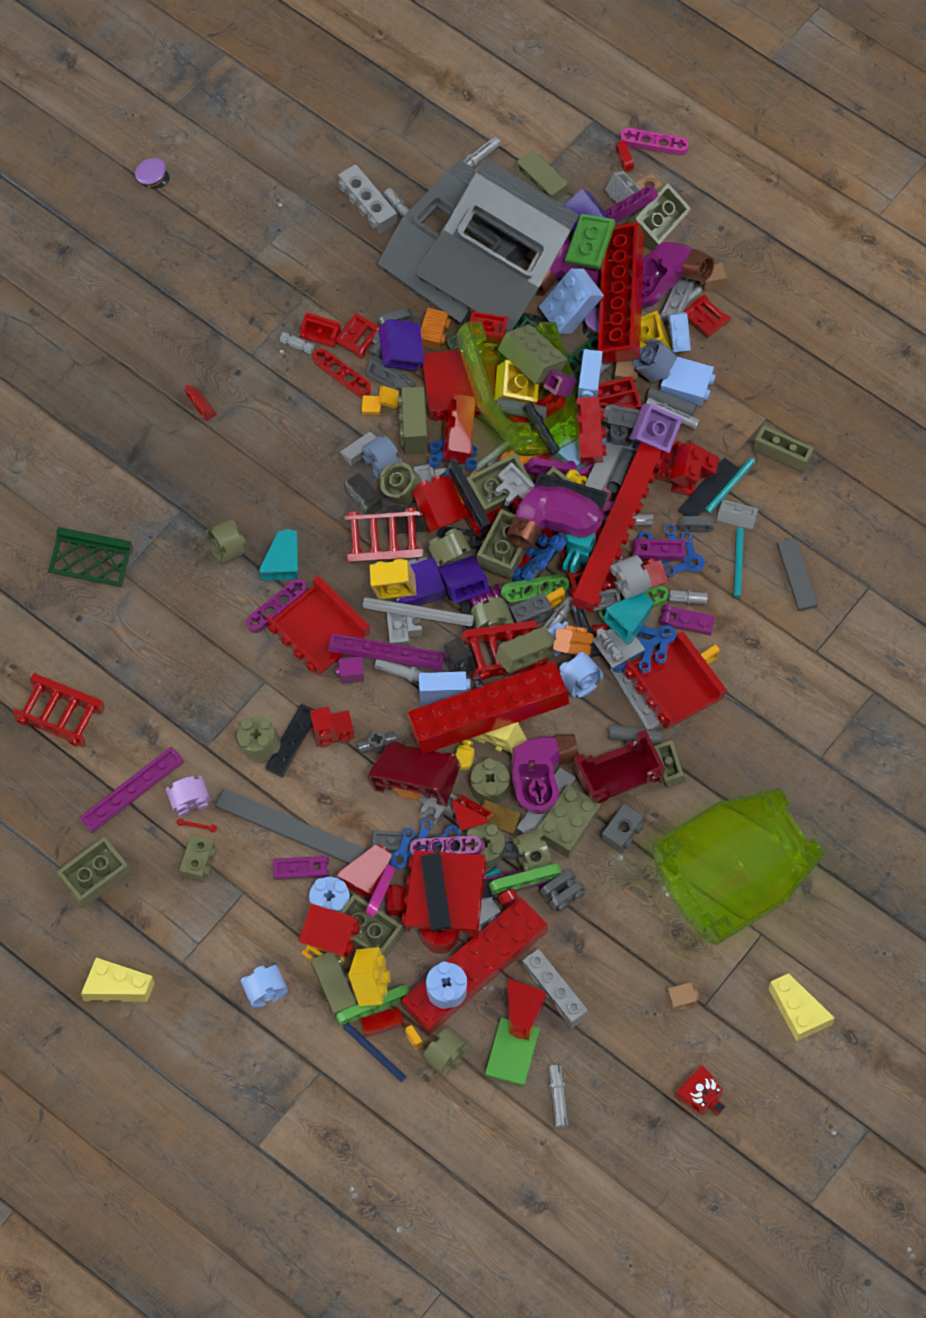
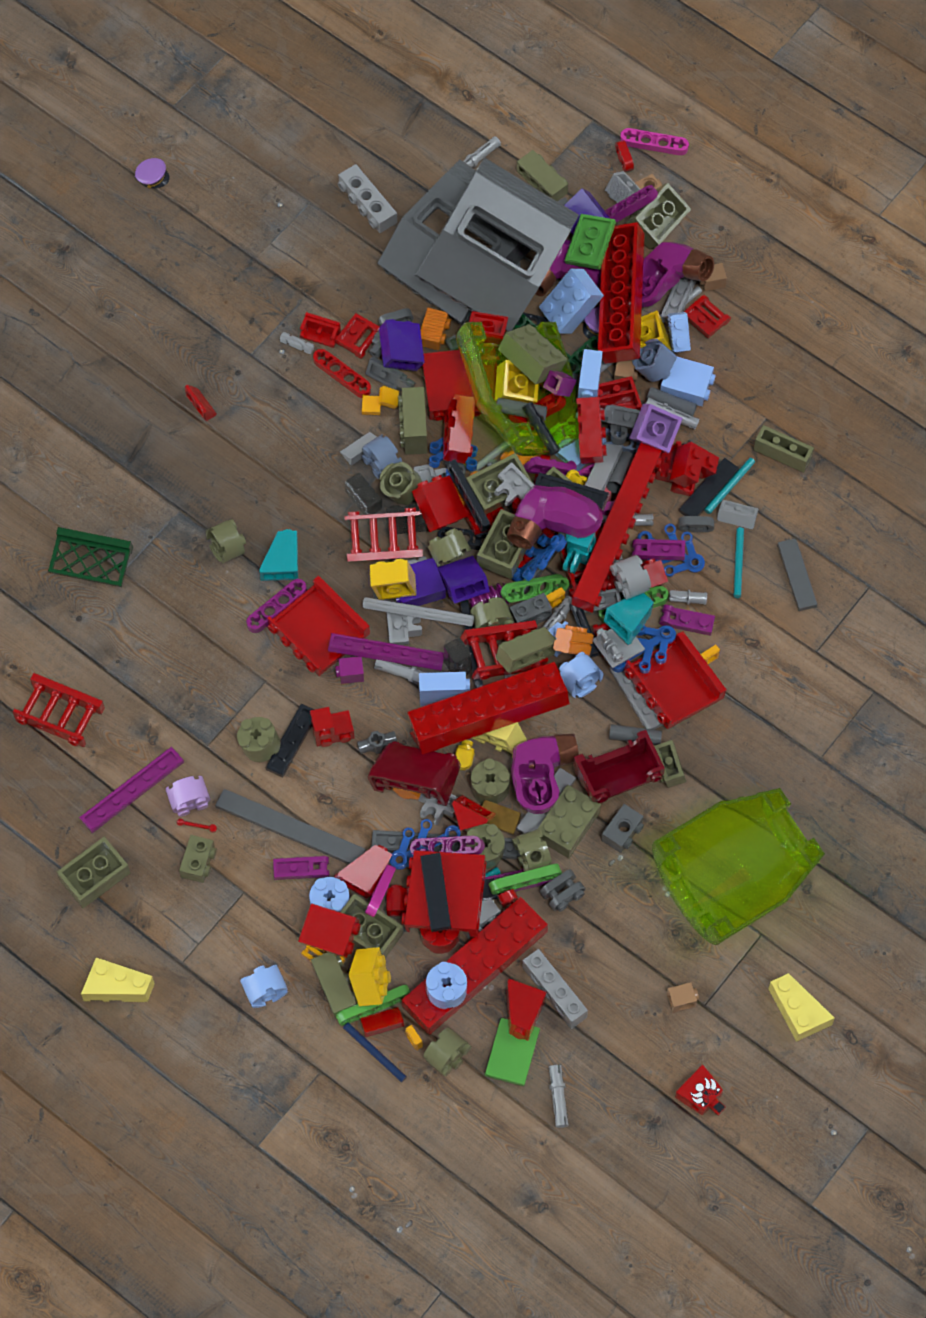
(396, 202): light grey pin -> none

